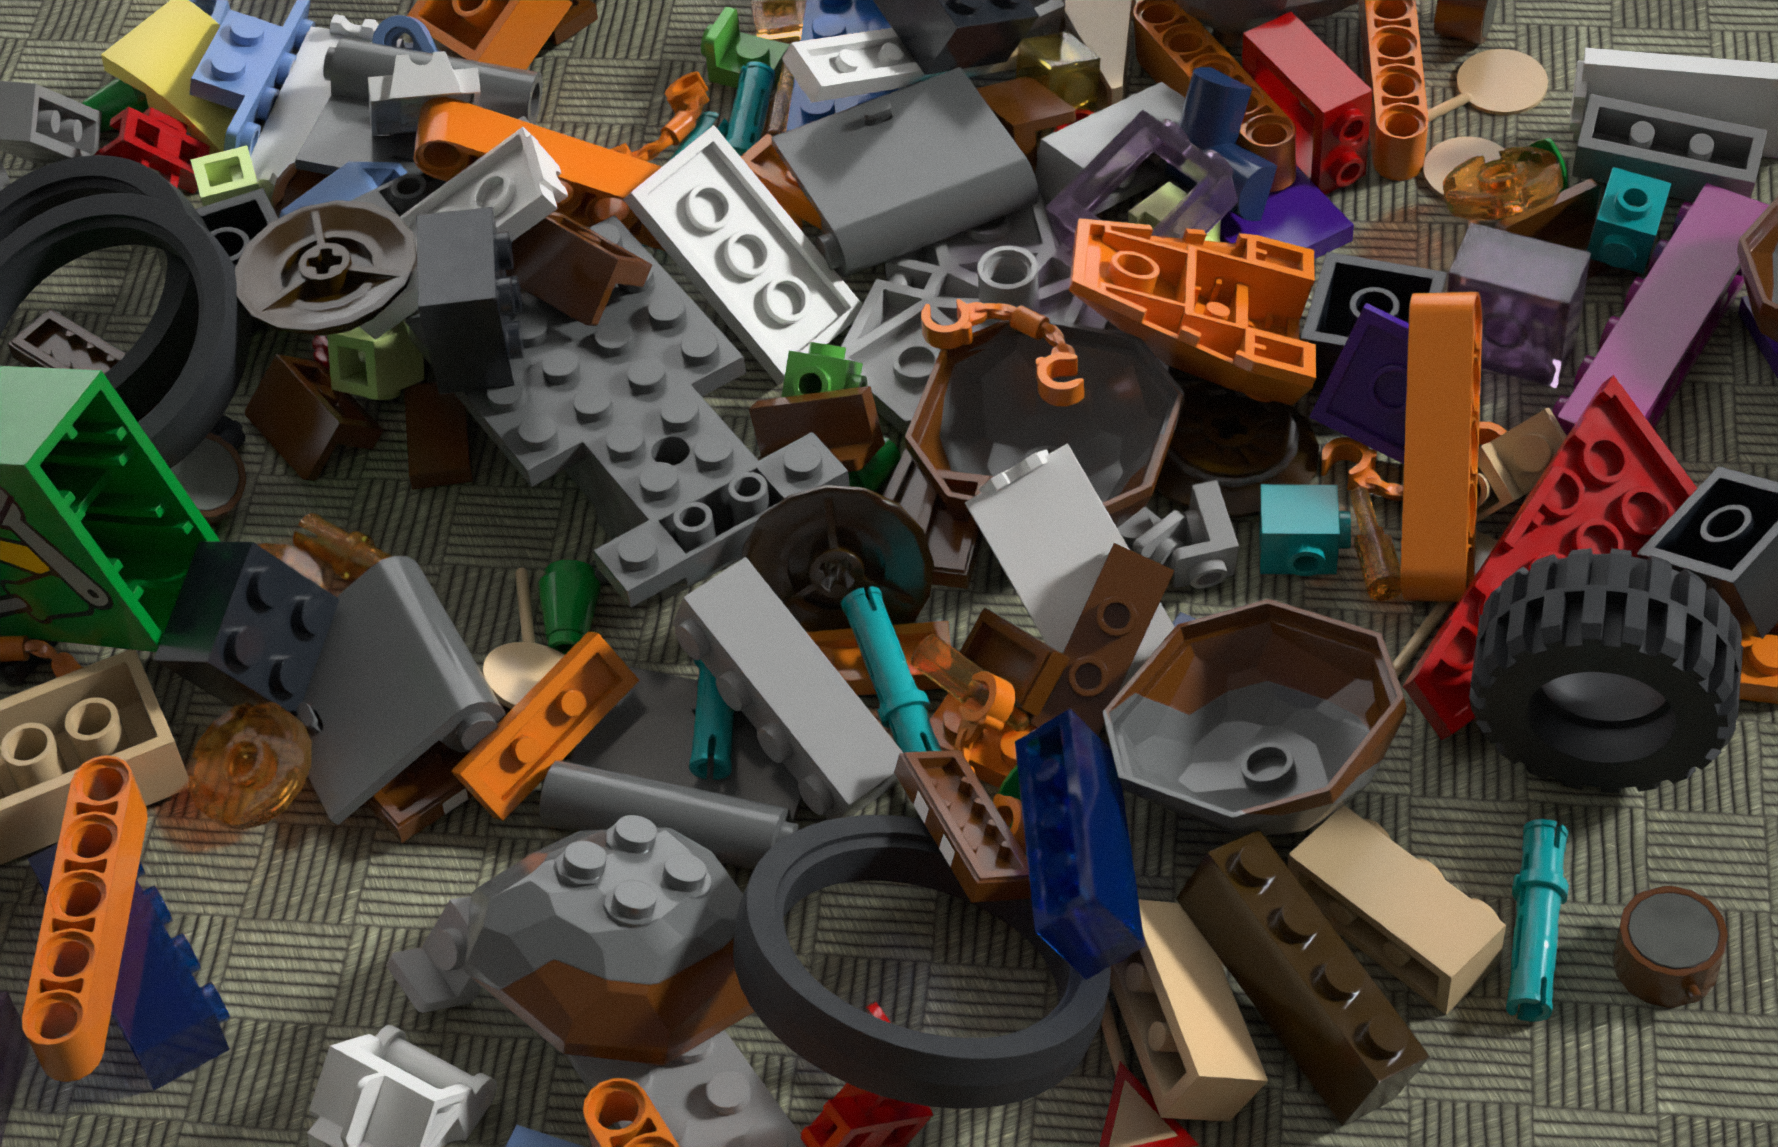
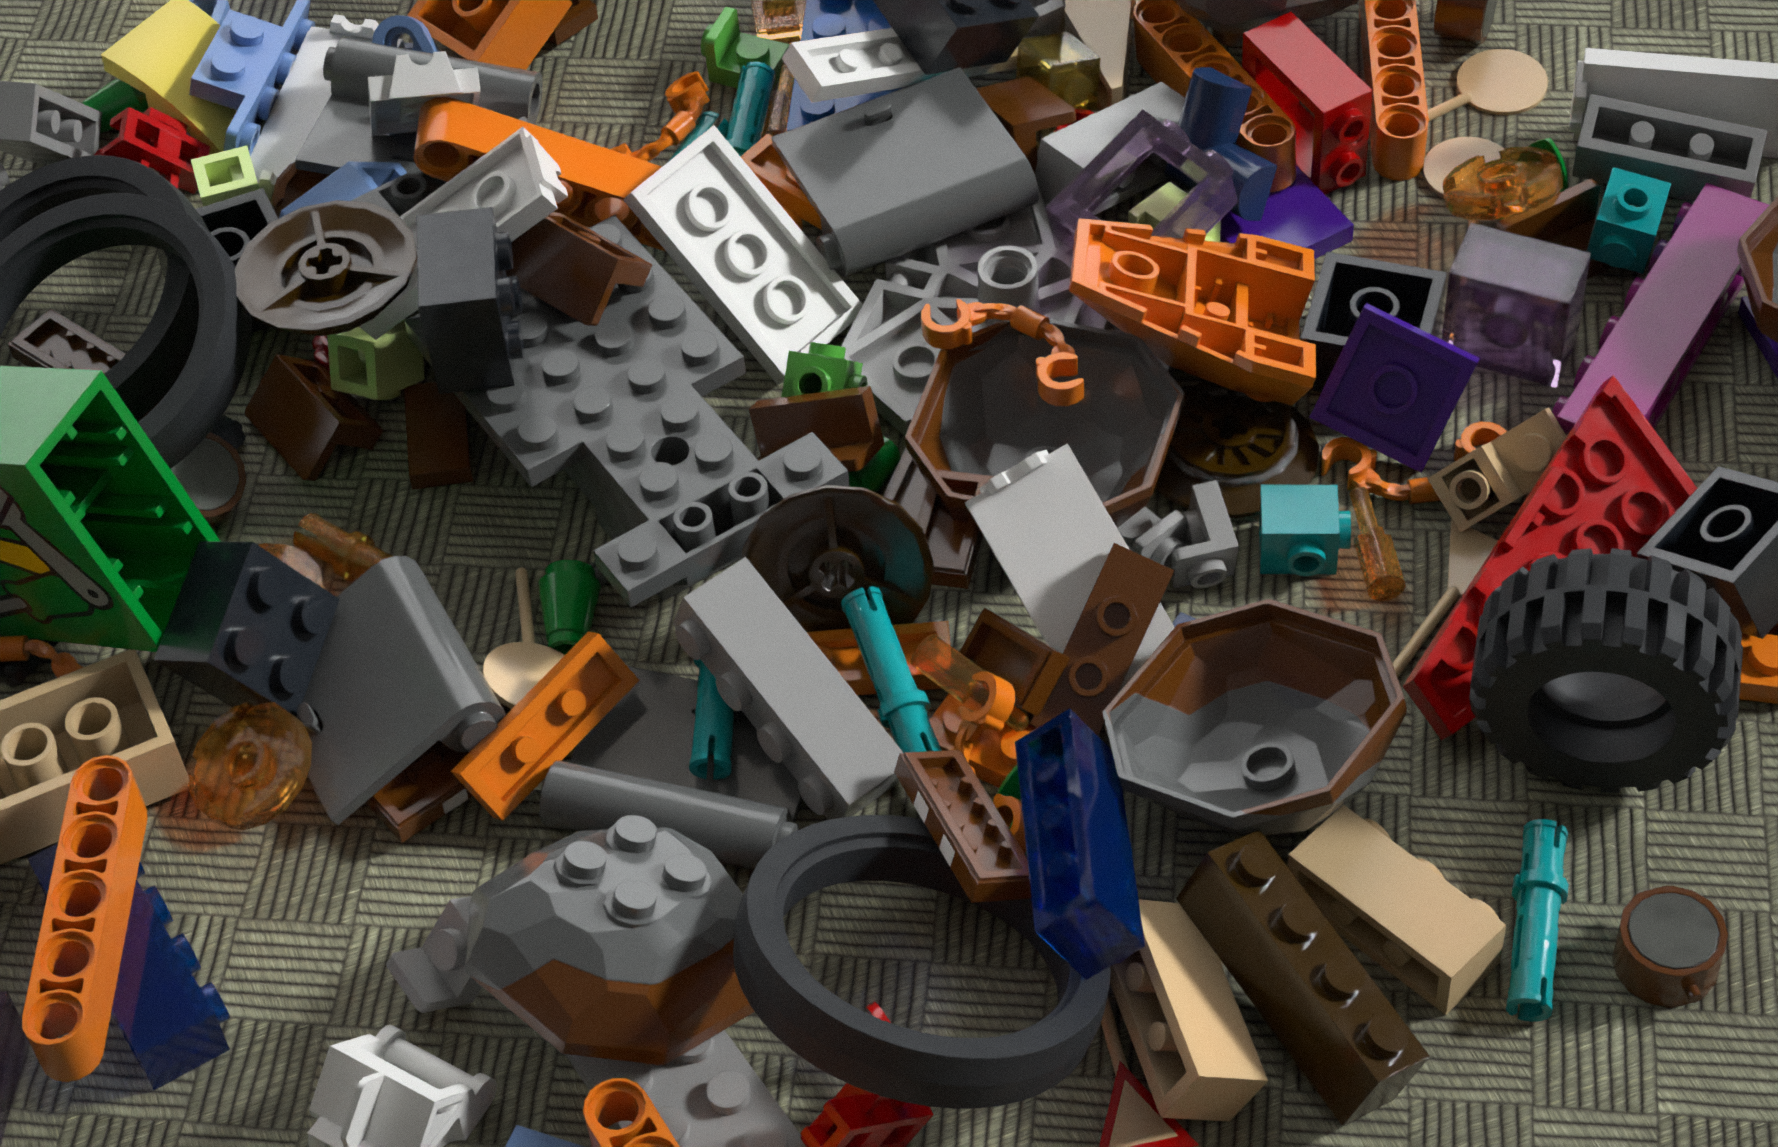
(1441, 446): orange beam -> none

